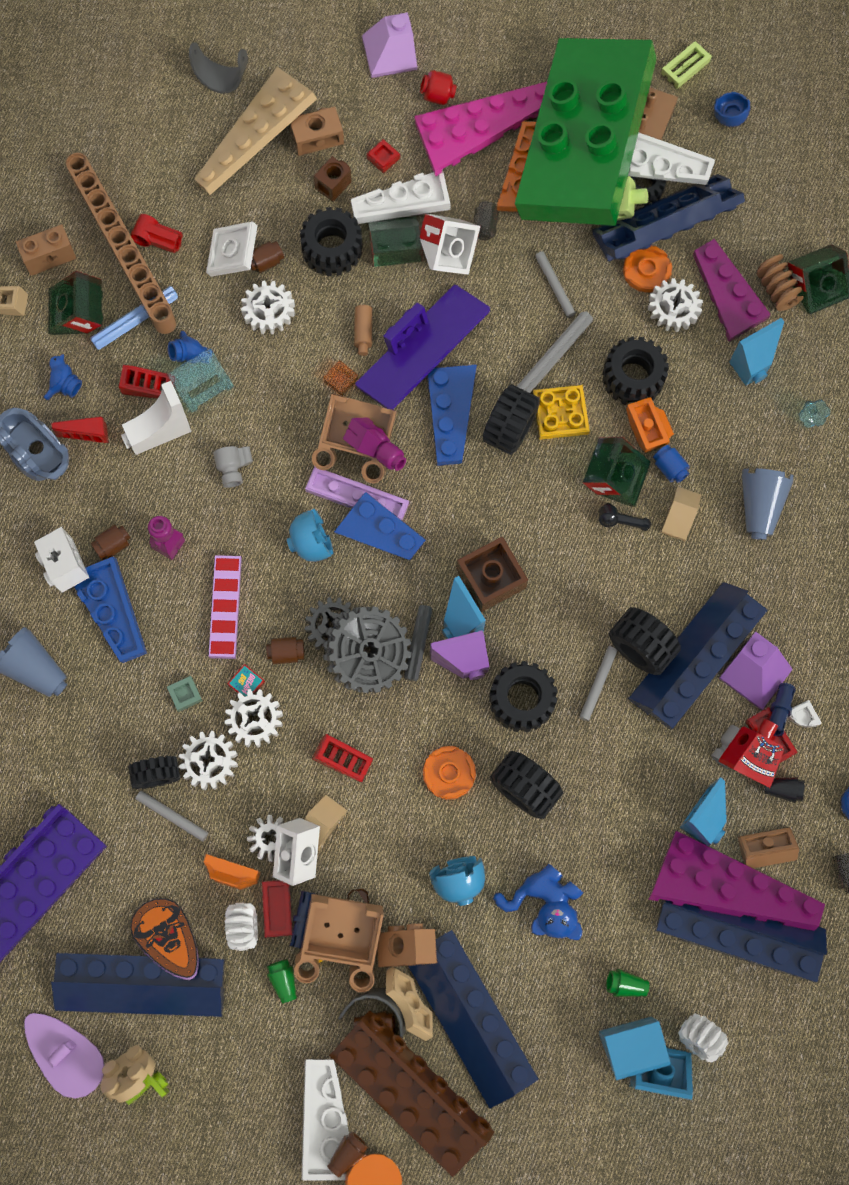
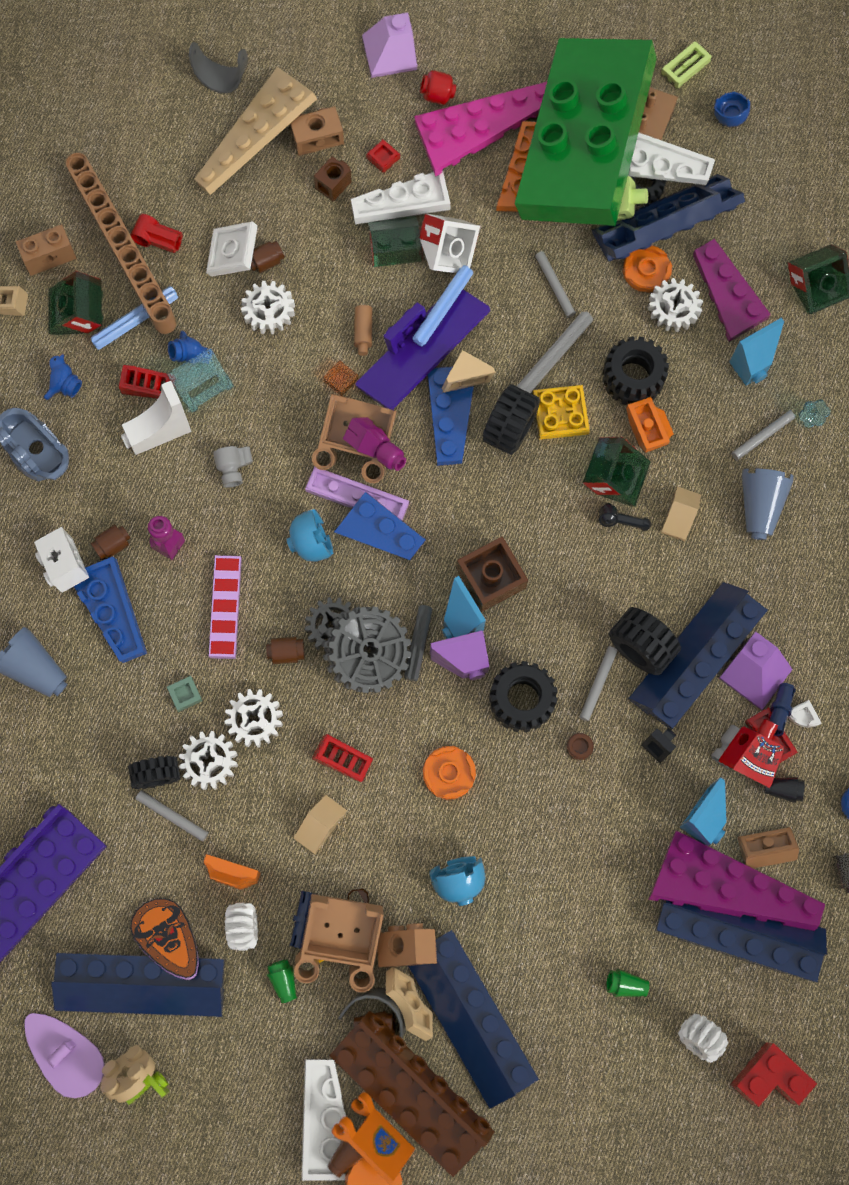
(85, 429): red slope -> none
(245, 680): tile -> none
(265, 829): white gear -> none
(277, 909): red tile -> none
(296, 851): white brick -> none
(331, 224): black tyre -> none
(375, 1139): none -> orange flag
(442, 305): none -> light blue axle
(467, 372): none -> tan slope
(487, 218): clear smoke brick -> none
(526, 784): black tyre -> none
(555, 917): blue animal -> none
(579, 746): none -> reddish brown tile
(635, 1047): dark azure slope -> none
(660, 744): none -> black tile
(669, 1080): dark azure slope -> none
(671, 464): blue brick -> none
(763, 435): none -> light grey bar
(771, 1070): none -> red brick
(778, 284): medium nougat piece -> none

